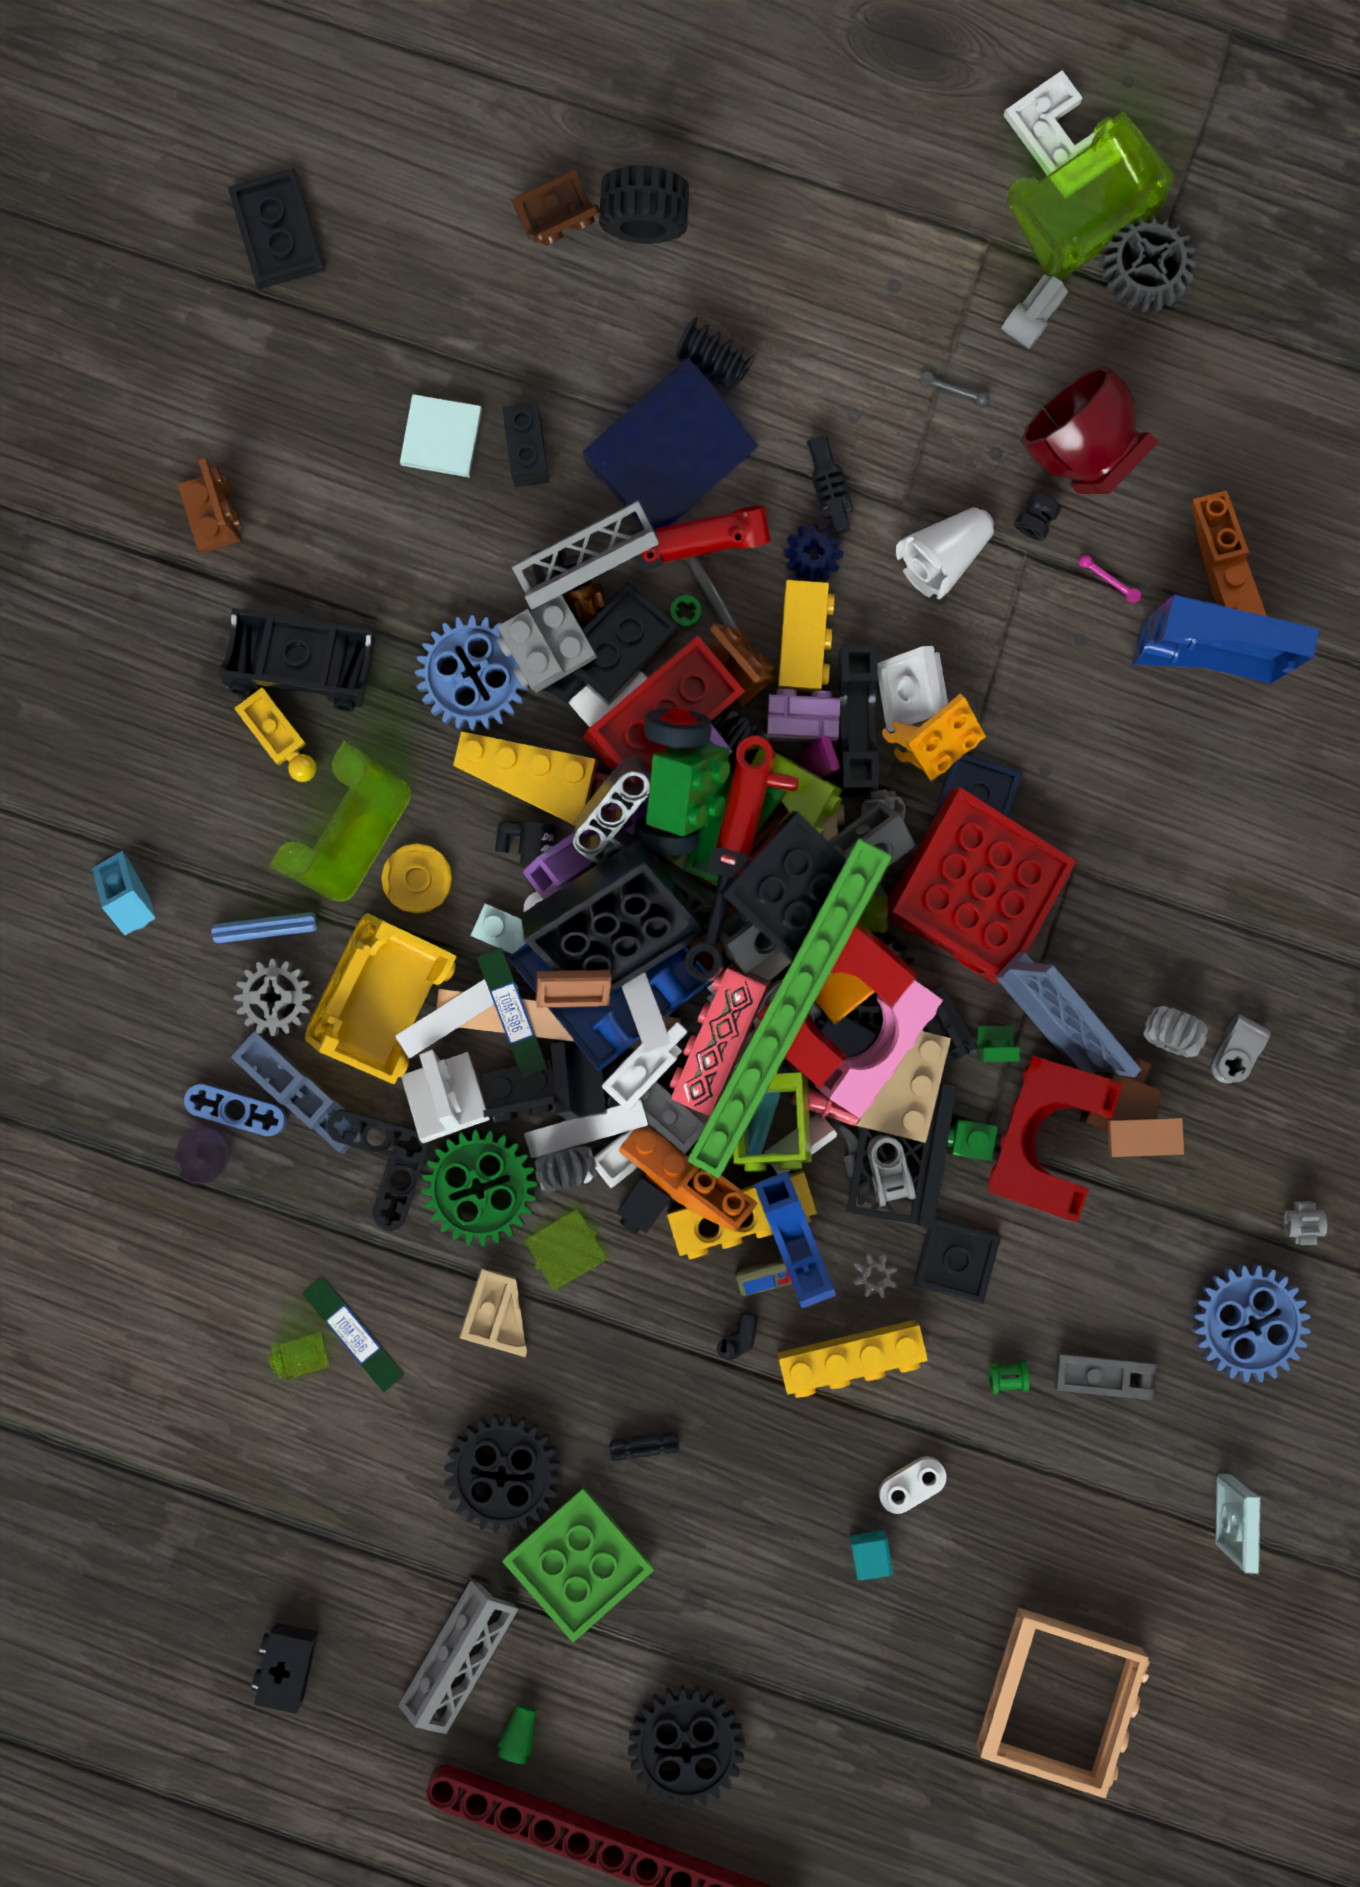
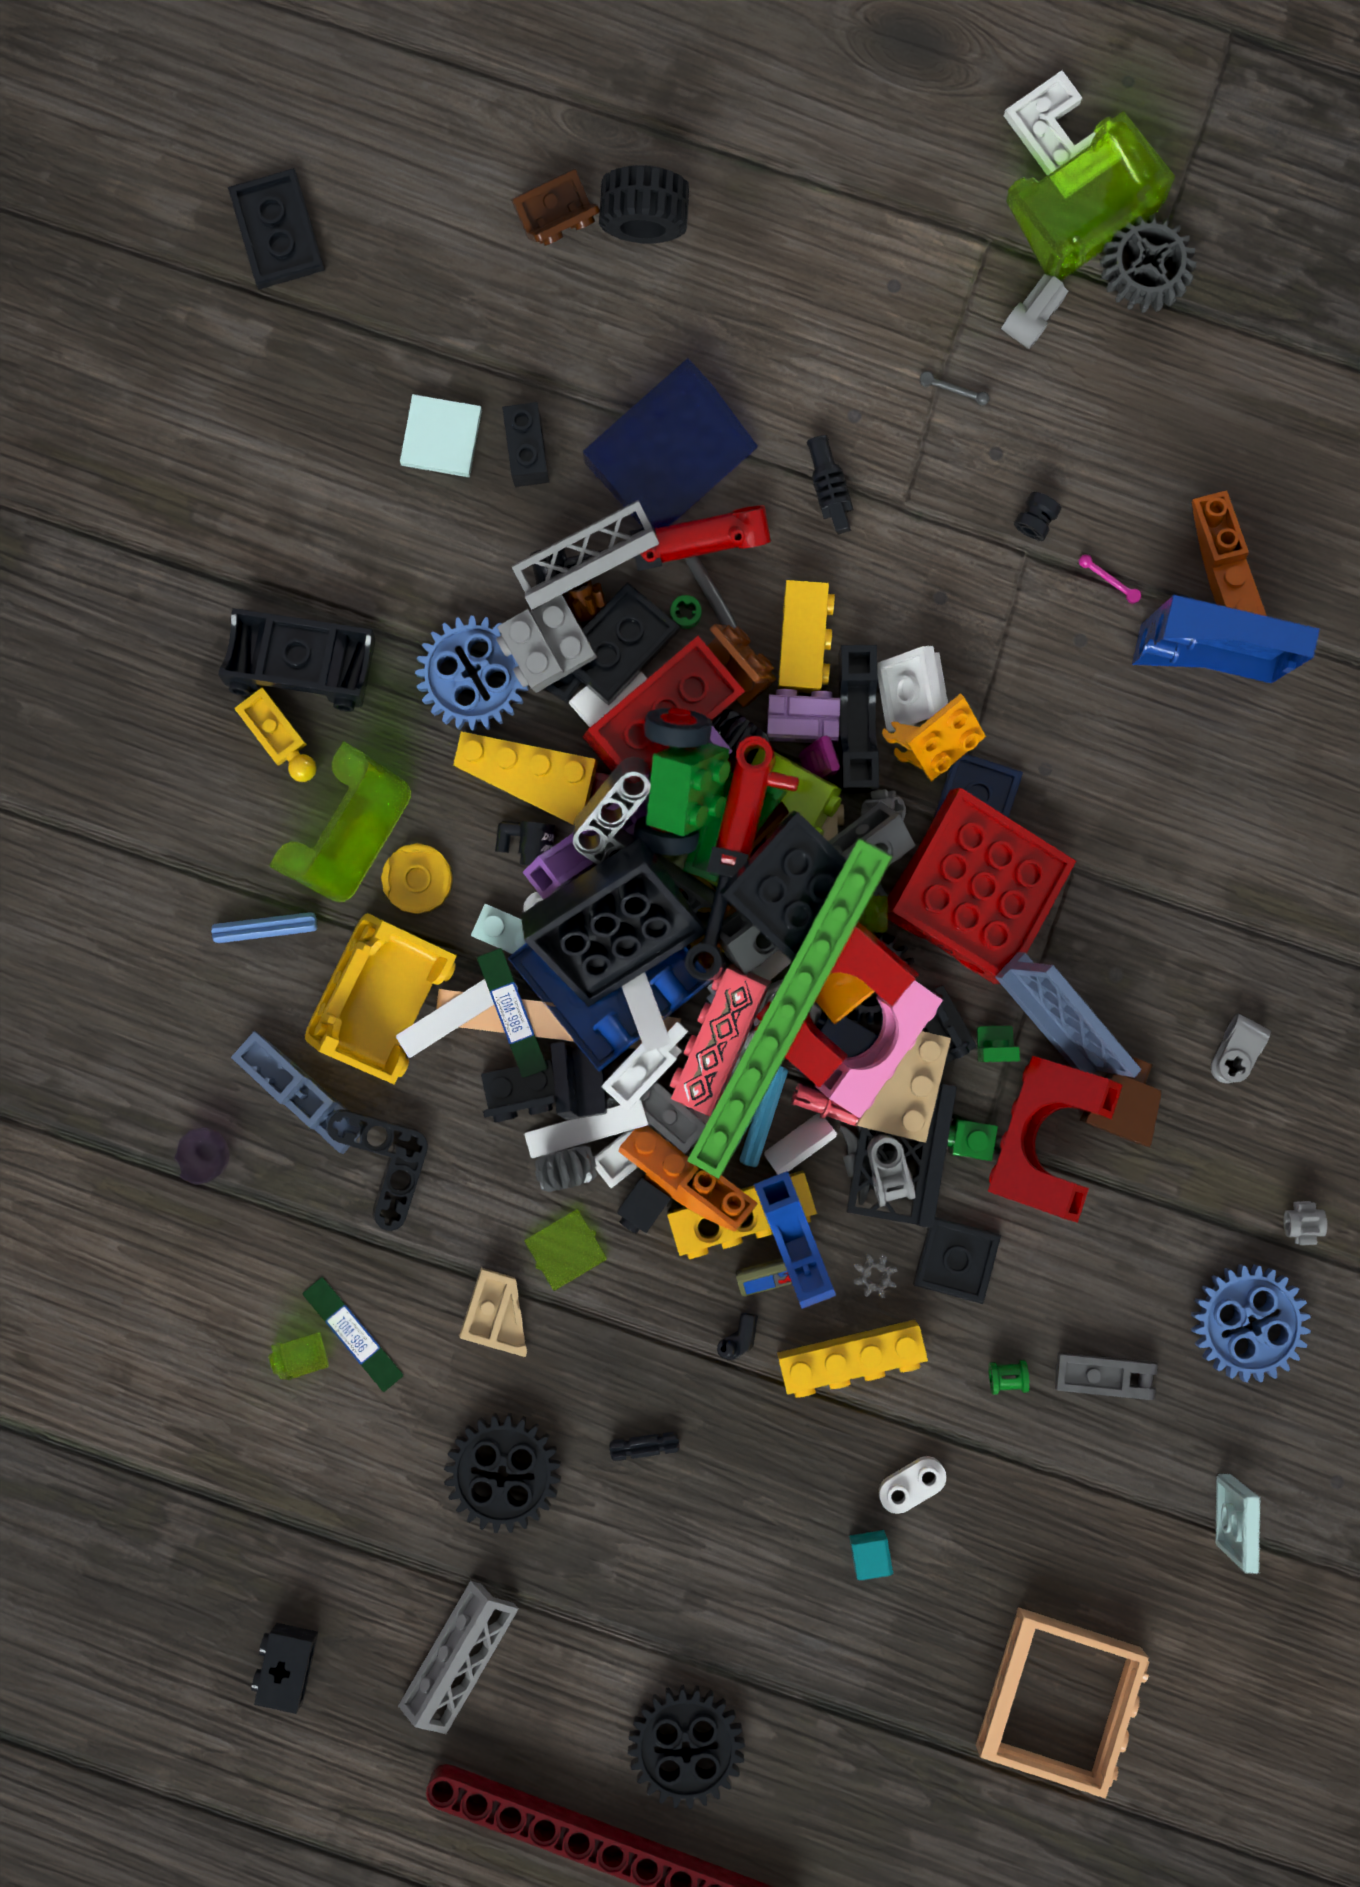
(123, 894): medium azure slope -> none
(209, 510): dark orange bracket -> none
(213, 1093): medium blue beam -> none
(273, 1011): light grey gear -> none
(444, 1095): white bracket -> none
(490, 1217): green gear -> none
(518, 1736): green cone -> none
(573, 988): nougat tile -> none
(578, 1564): bright green plate -> none
(713, 355): black piece -> none
(788, 1161): lime window -> none
(823, 546): clear blue gear -> none
(944, 550): white cone -> none
(1094, 436): dark red plate -> none
(1146, 1137): nougat tile -> none
(1175, 1031): light grey gear -> none

